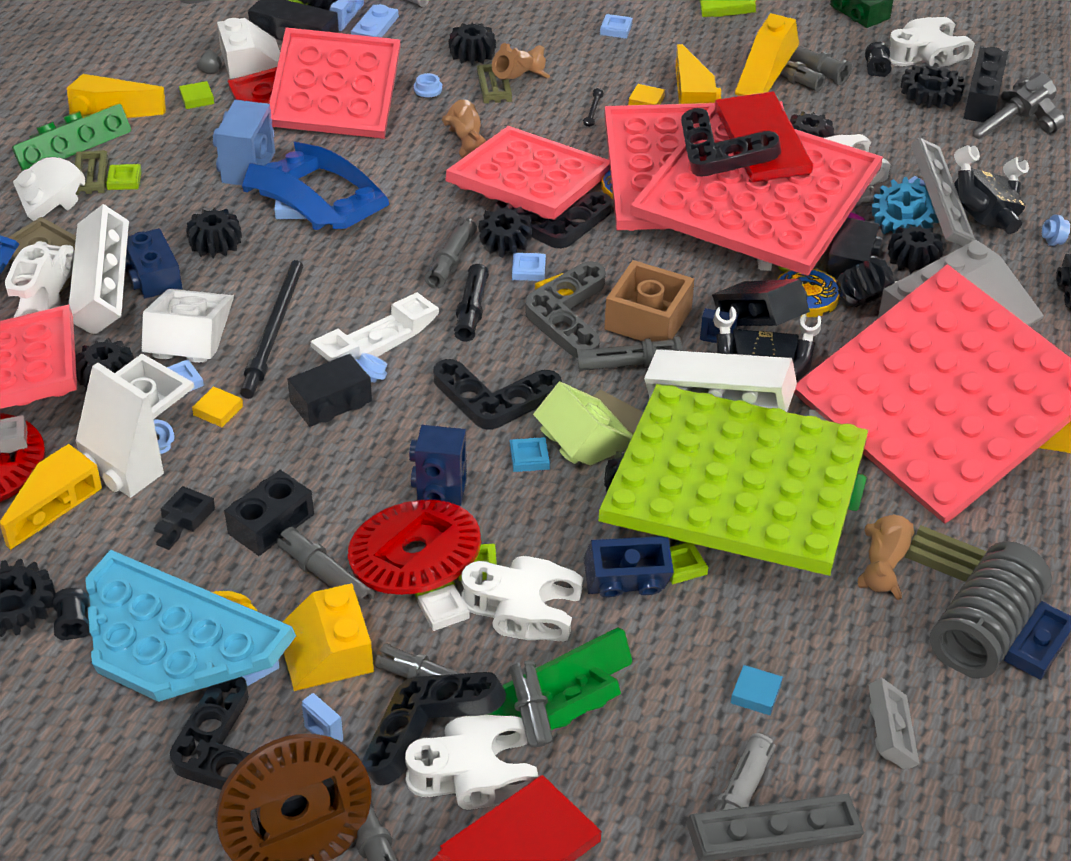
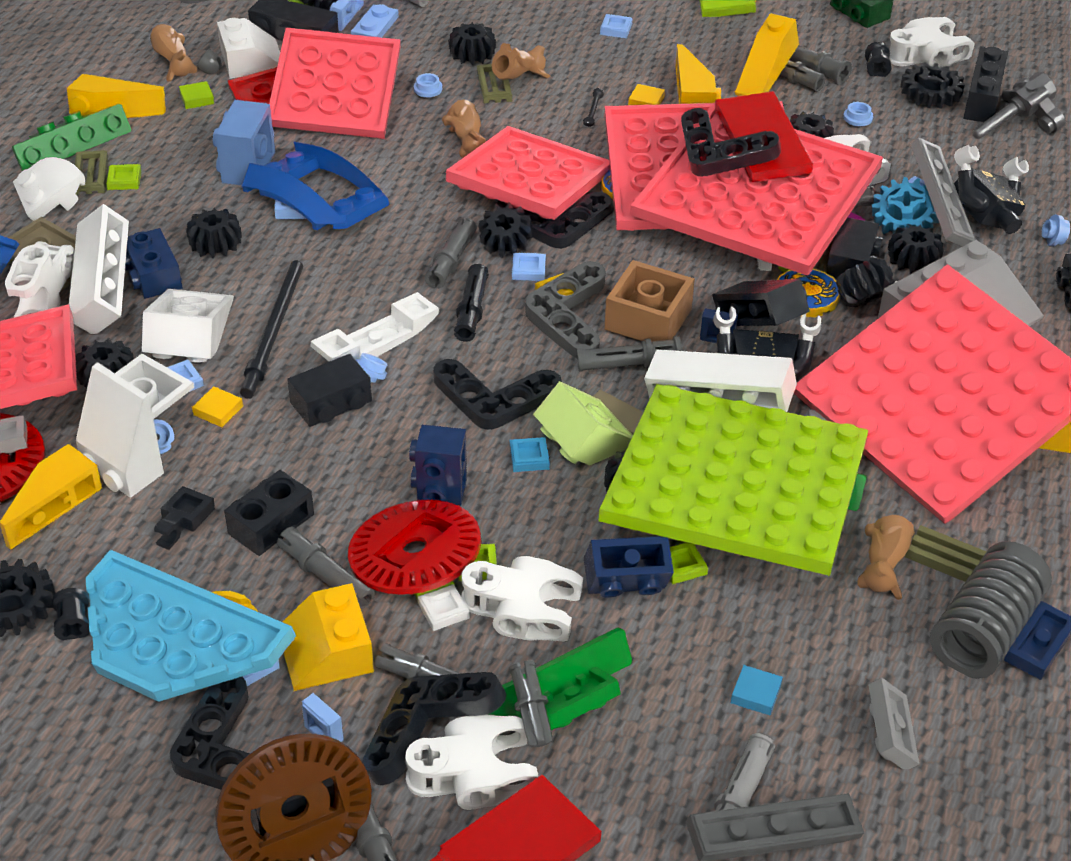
(170, 45): none -> medium nougat animal
(858, 114): none -> light blue plate

